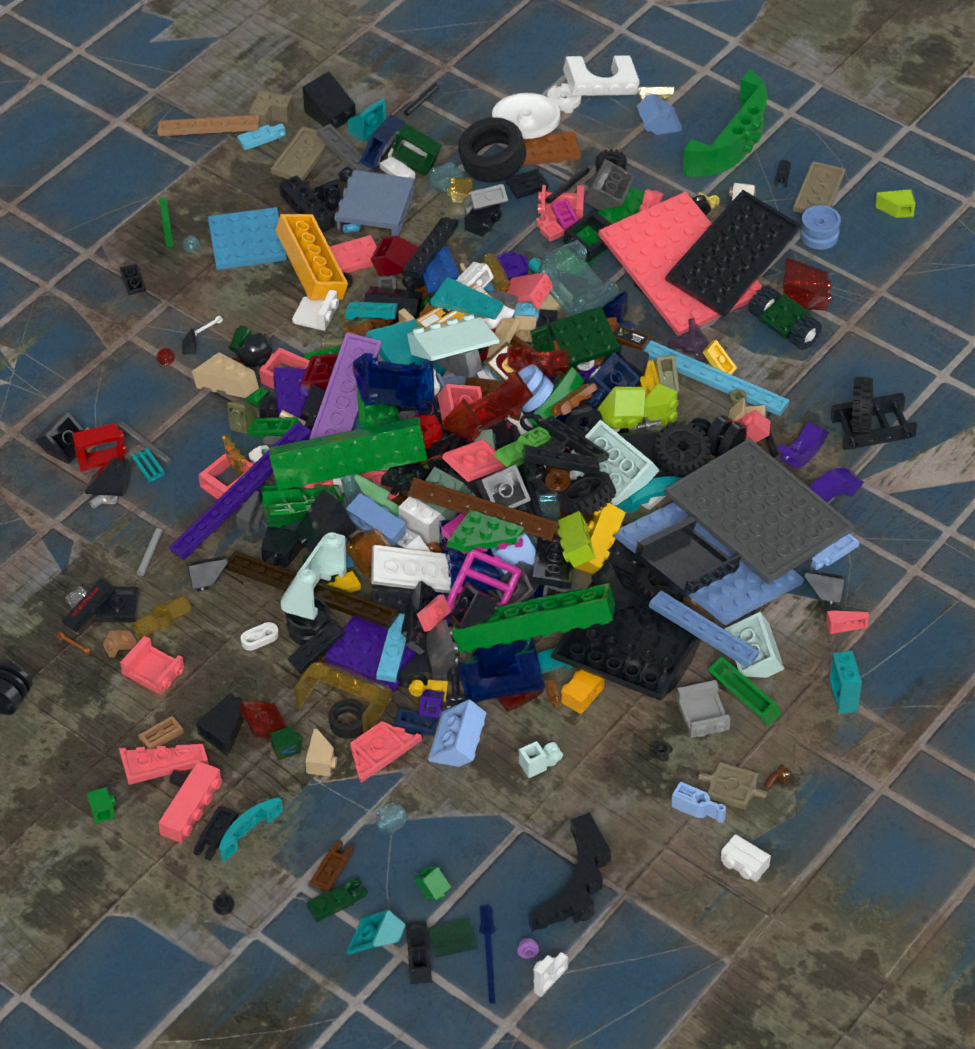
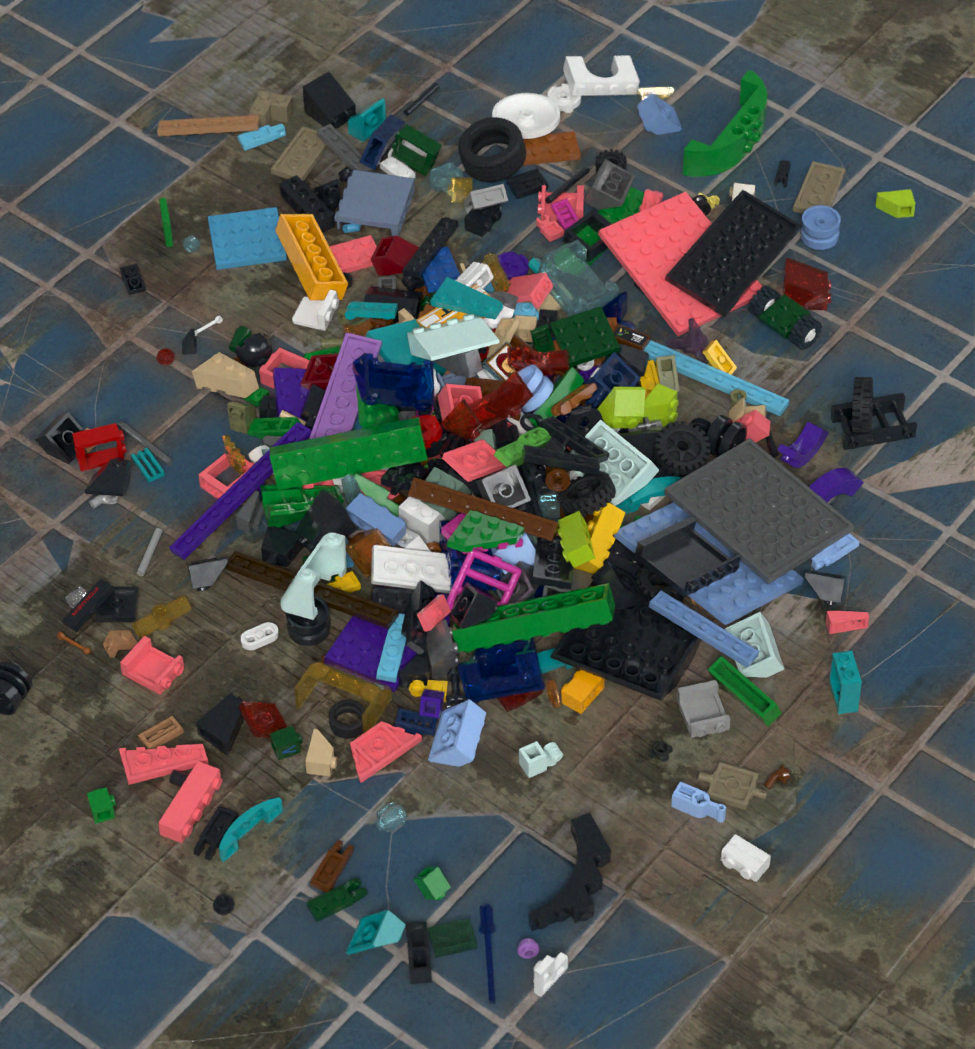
(316, 646): black tile -> none

